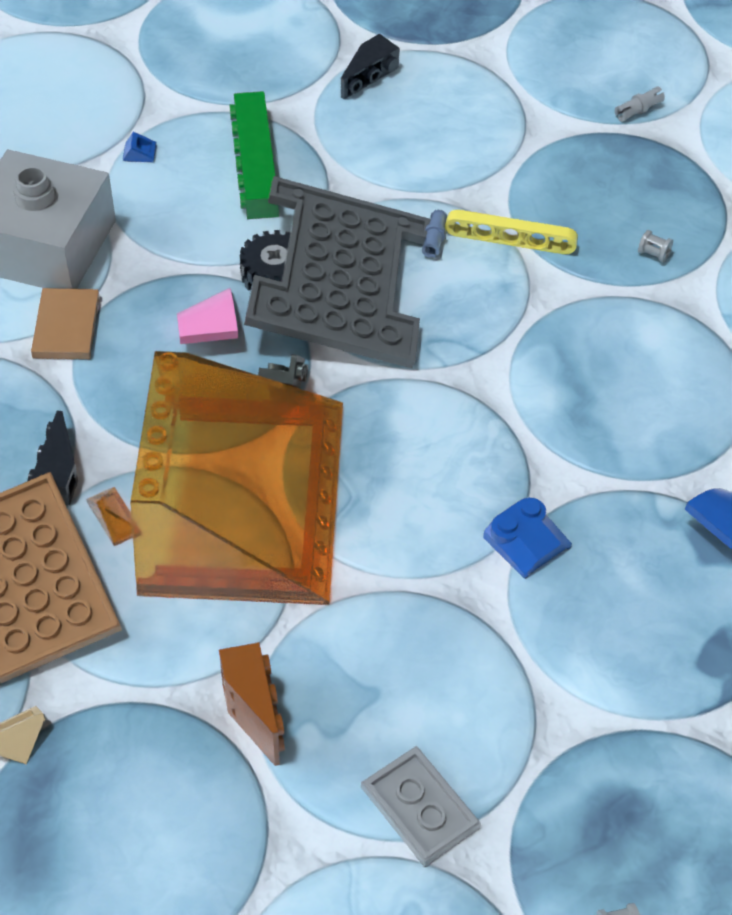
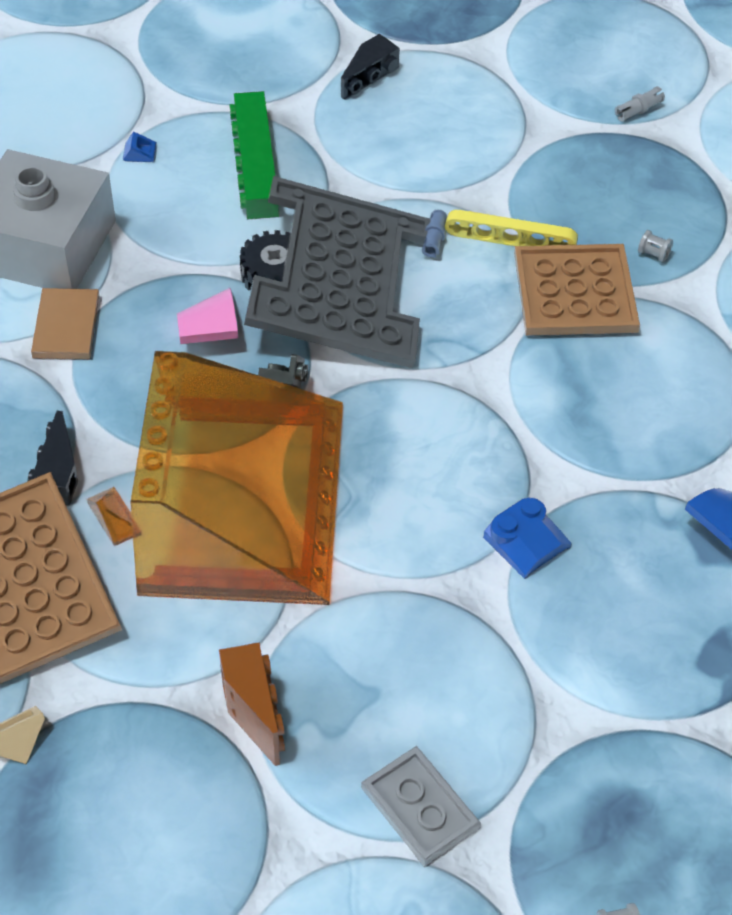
(576, 289): none -> medium nougat plate

